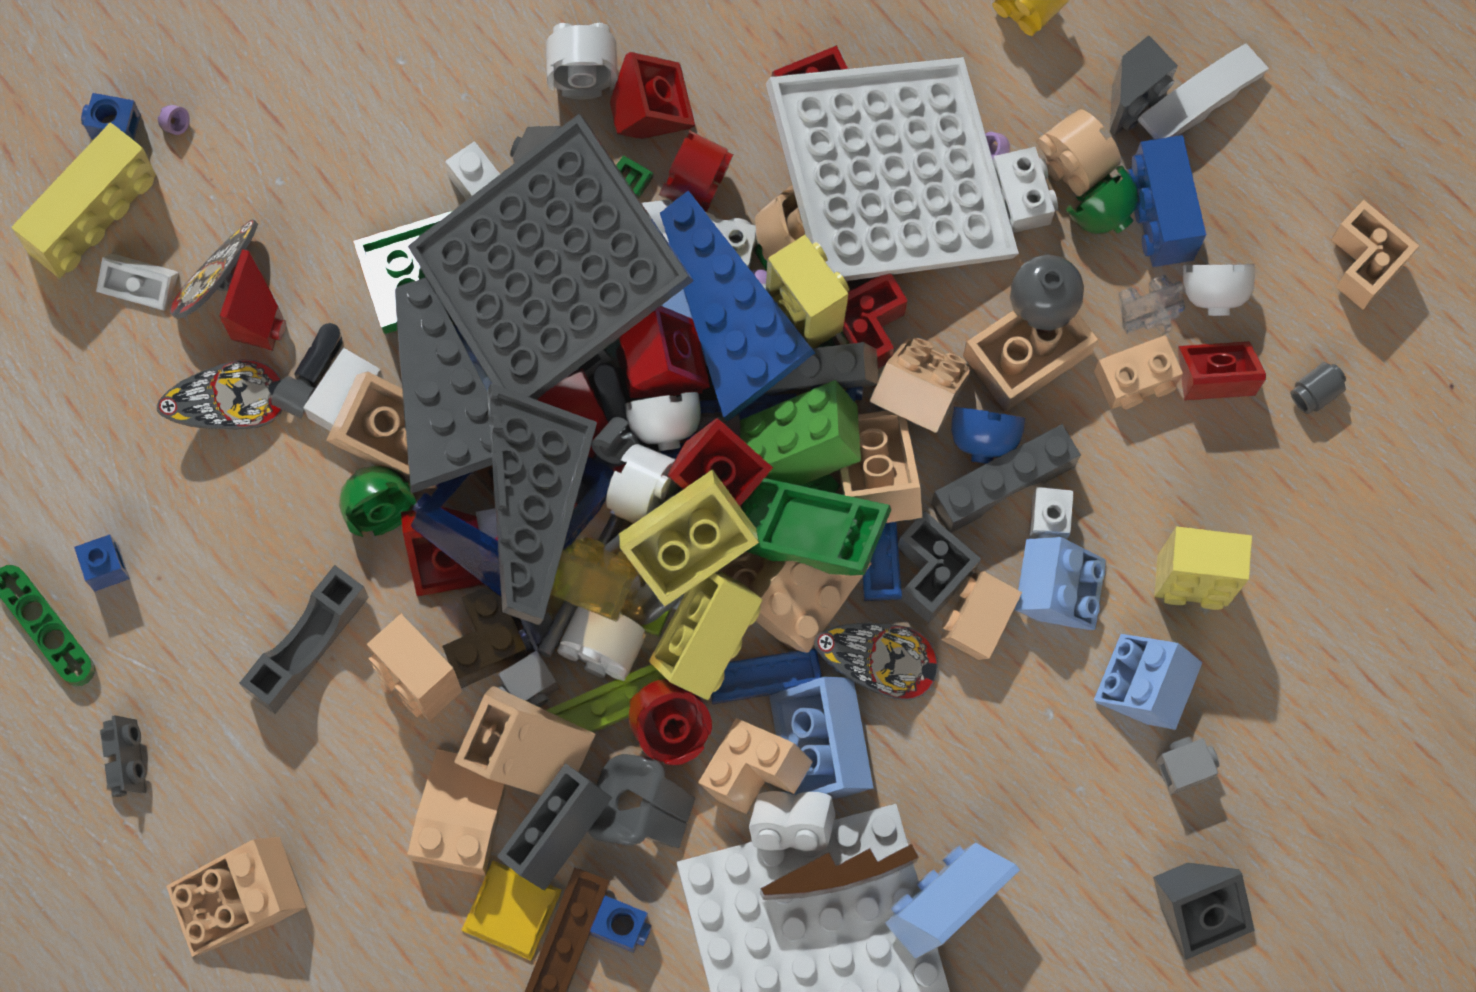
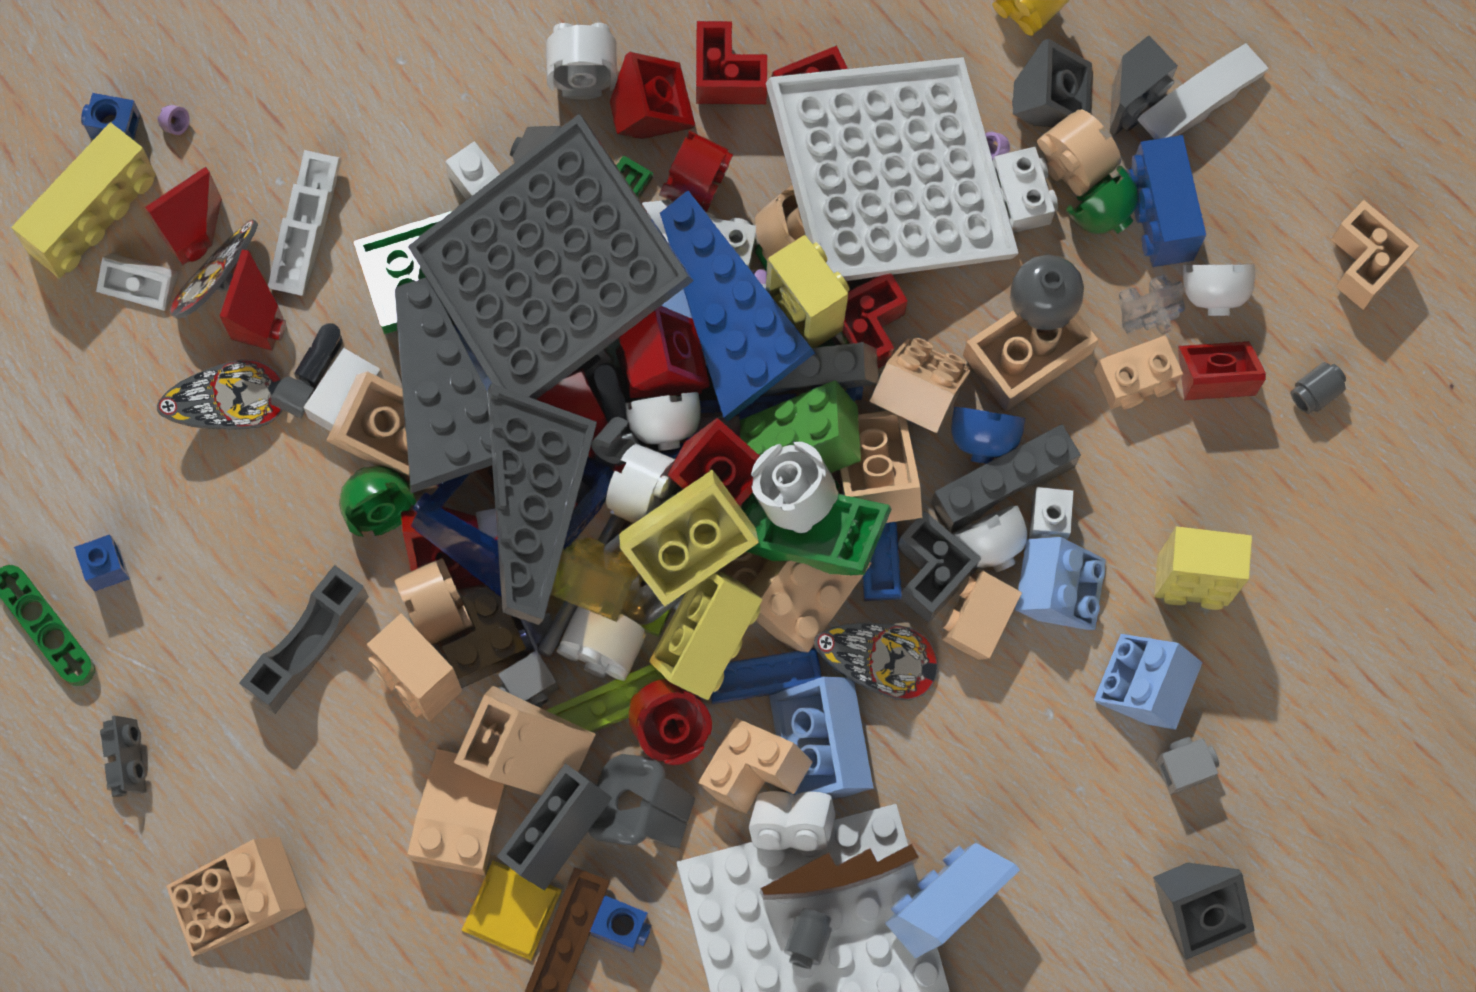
(188, 216): none -> red slope
(304, 223): none -> white slope
(433, 602): none -> light nougat brick
(724, 75): none -> red brick
(793, 486): none -> white brick
(808, 938): none -> dark grey brick
(996, 538): none -> white cylinder
(1052, 86): none -> dark grey slope

